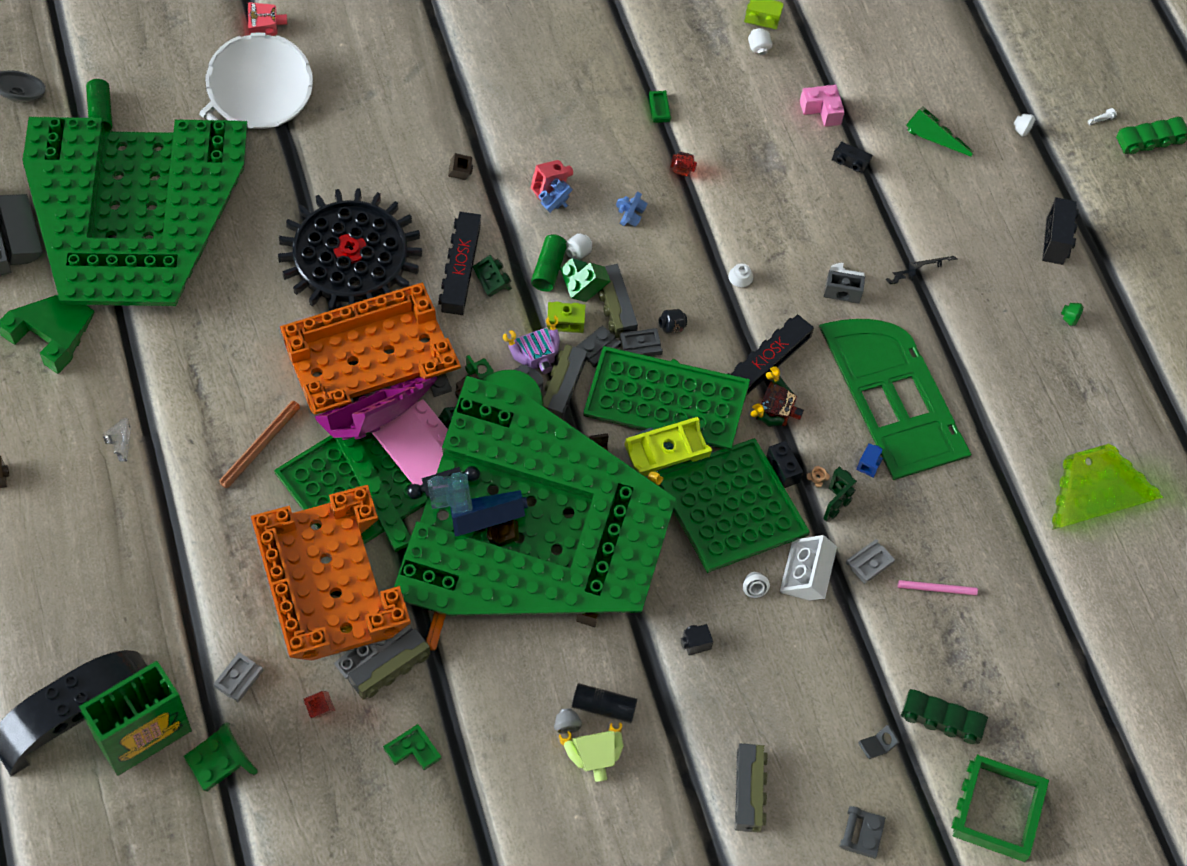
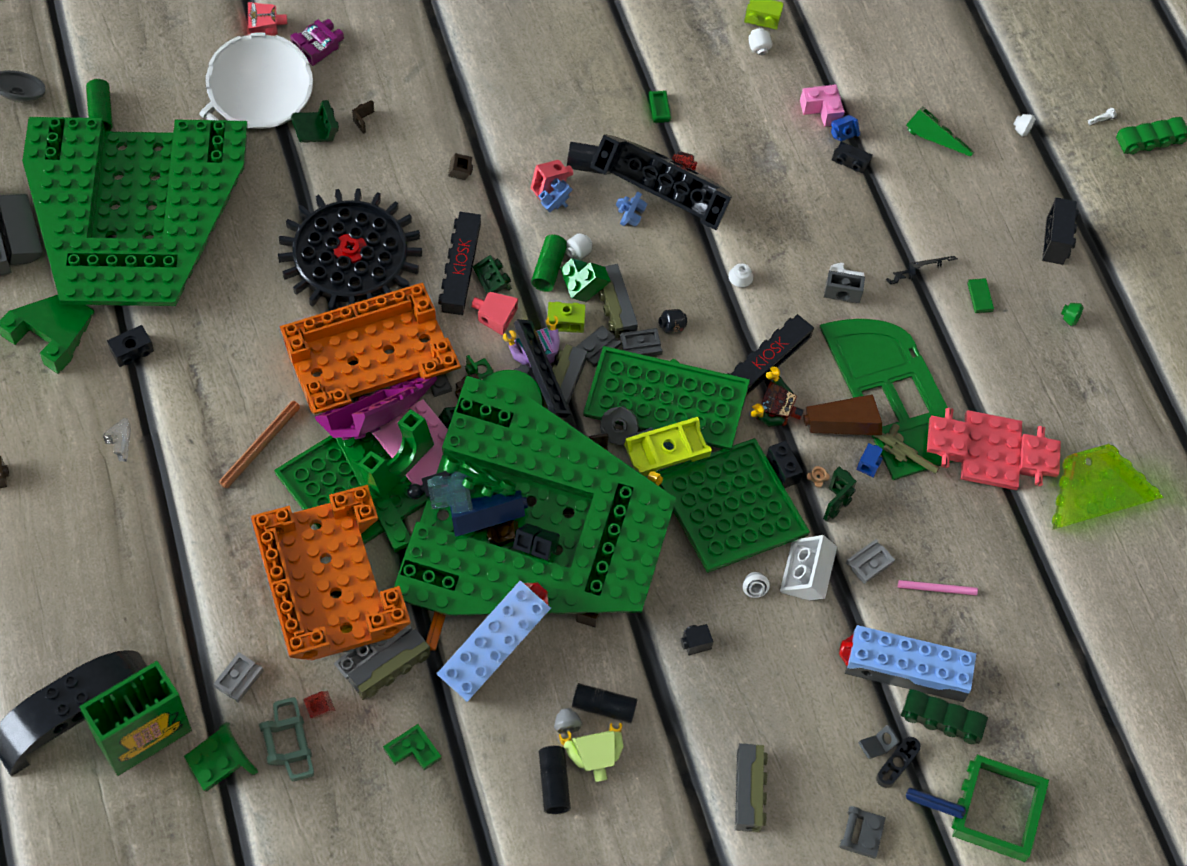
(135, 337): none -> black brick
(275, 726): none -> sand green bar
(316, 126): none -> dark green bracket
(318, 40): none -> magenta hips
(360, 112): none -> dark brown bracket
(415, 444): none -> green arch
(485, 477): none -> green plant
(495, 639): none -> light blue piece
(496, 311): none -> coral torso
(536, 541): none -> black hips
(541, 368): none -> black plate
(555, 781): none -> black piece
(581, 156): none -> black brick
(620, 414): none -> dark grey plate
(663, 178): none -> black slope
(845, 128): none -> blue brick
(845, 416): none -> reddish brown slope
(894, 776): none -> black beam
(902, 450): none -> olive piece
(908, 663): none -> light blue piece
(936, 803): none -> dark blue axle
(980, 295): none -> green tile
(993, 449): none -> coral piece

